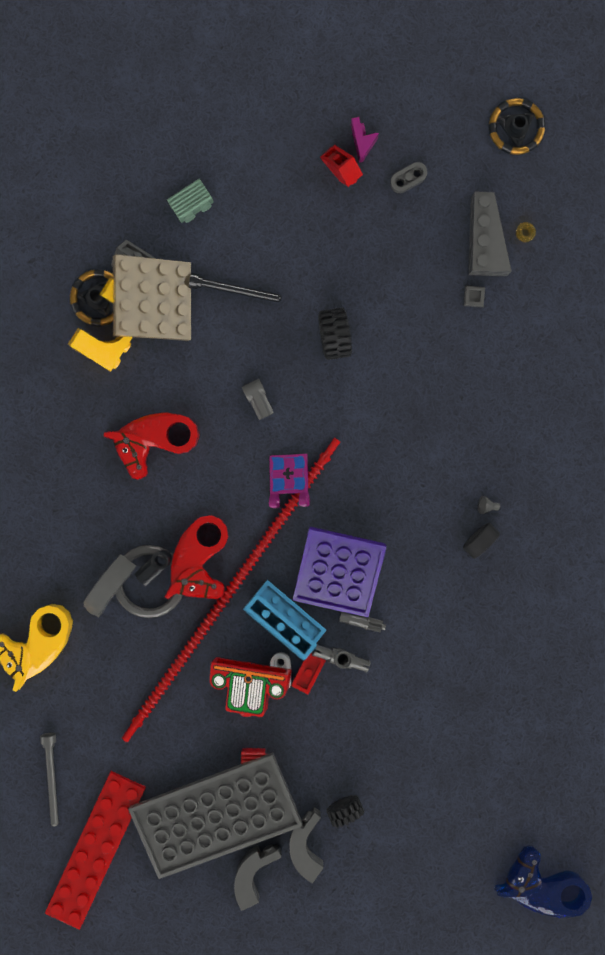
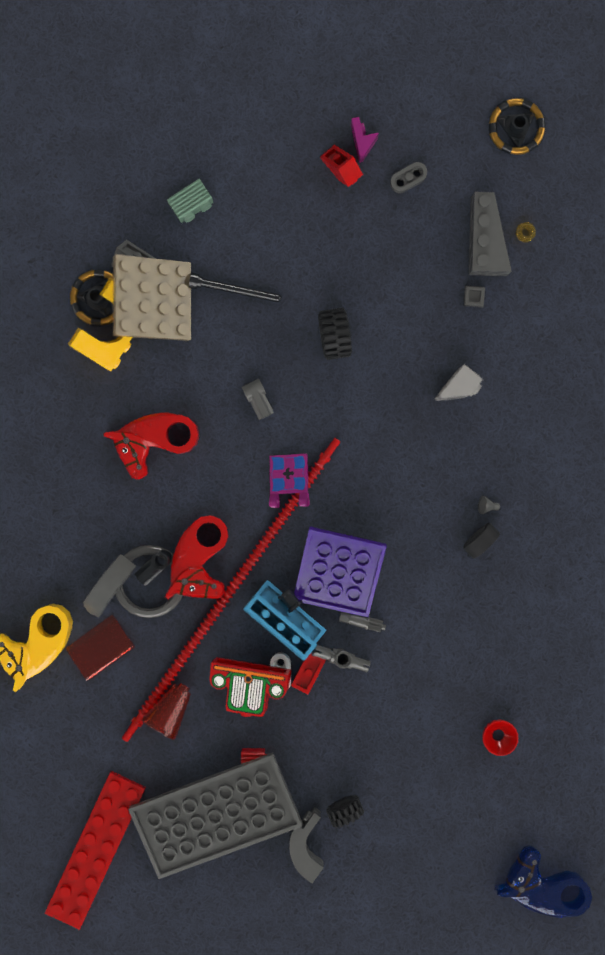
(48, 741): dark grey piece -> none
(100, 648): none -> clear red piece
(169, 711): none -> clear red cone
(253, 860): dark grey arch -> none
(290, 600): none -> black bush
(460, 385): none -> light grey slope
(506, 744): none -> red piece

